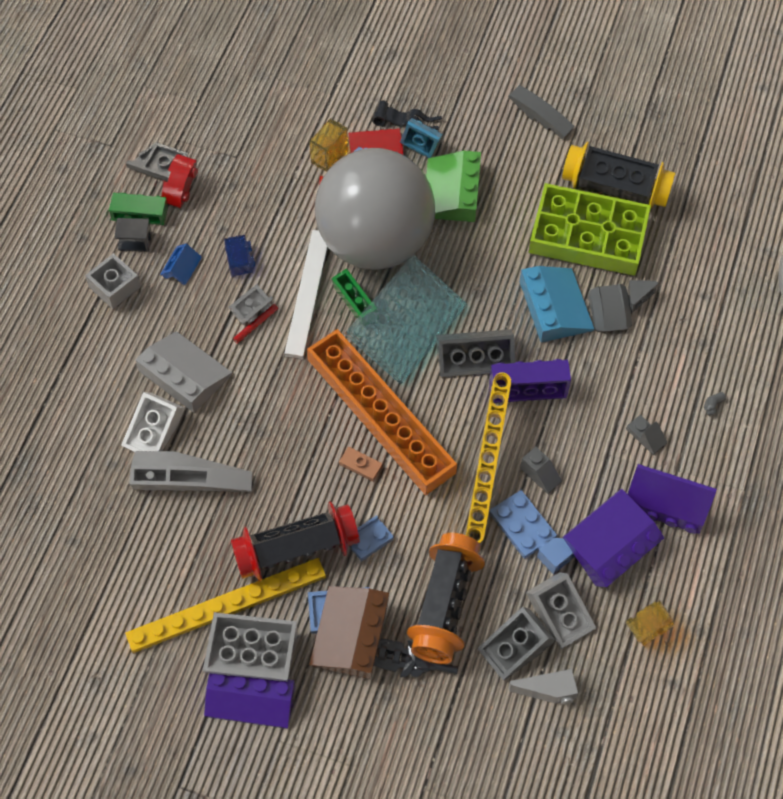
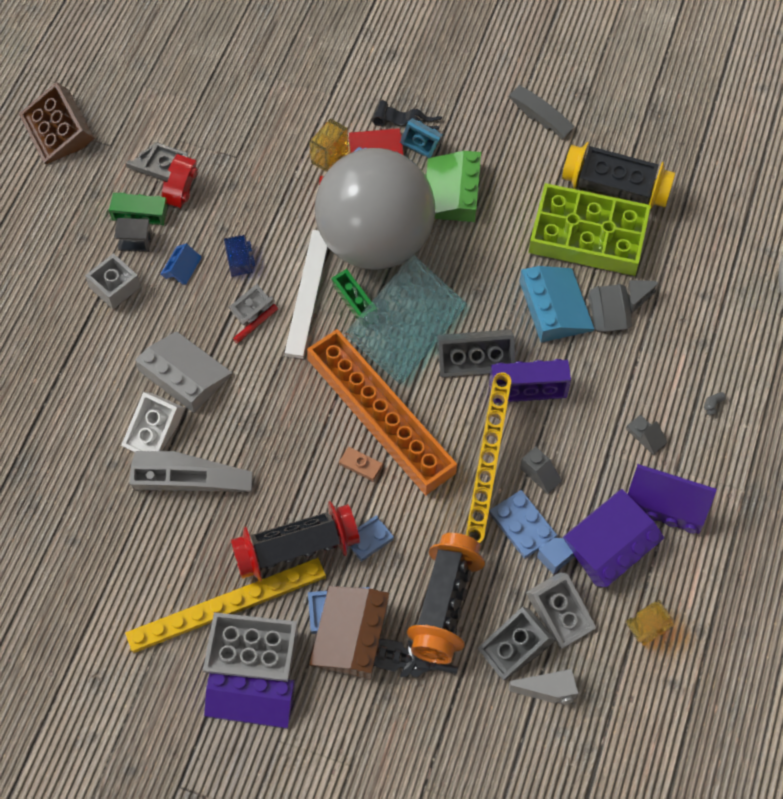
(56, 124): none -> reddish brown slope

